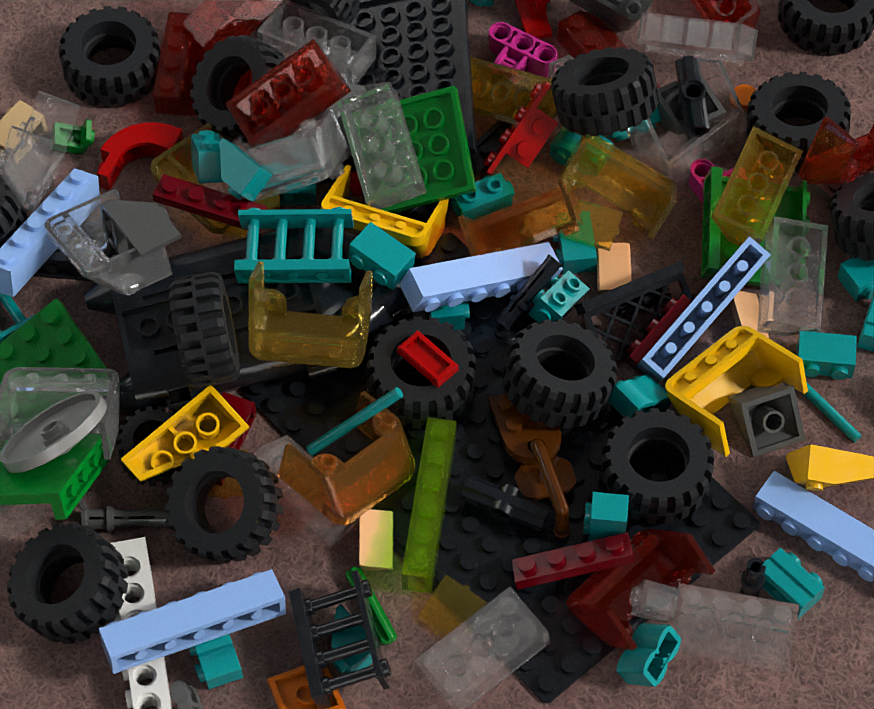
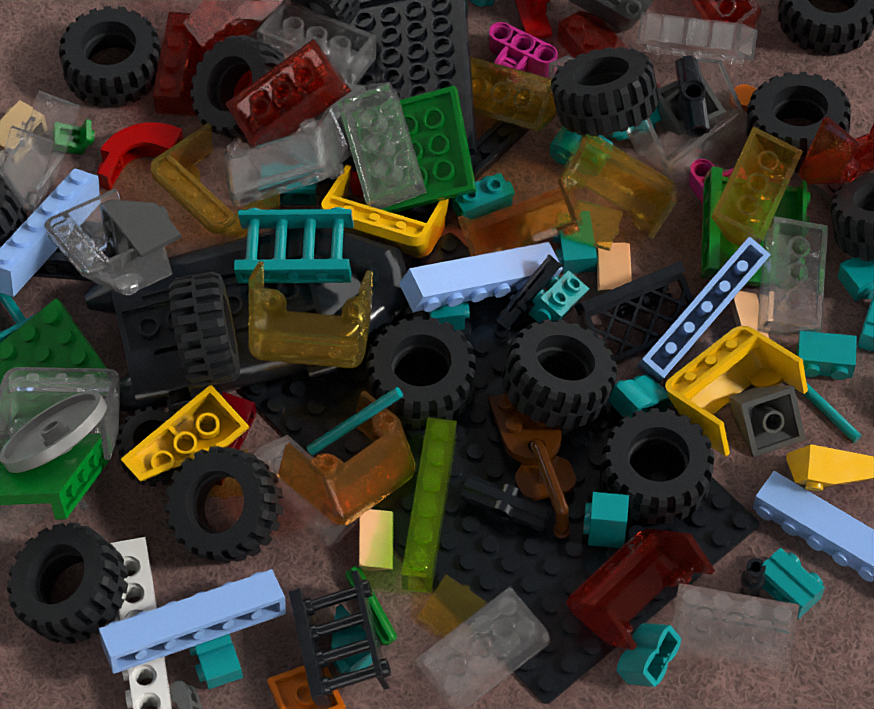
(109, 517): dark grey pin -> none
(201, 200): dark red plate -> none
(206, 156): teal brick -> none
(241, 172): teal slope -> none
(382, 254): teal brick -> none
(427, 359): red tile -> none
(526, 135): red bracket -> none
(572, 560): dark red plate -> none
(654, 601): clear brick -> none
(656, 330): dark red plate -> none

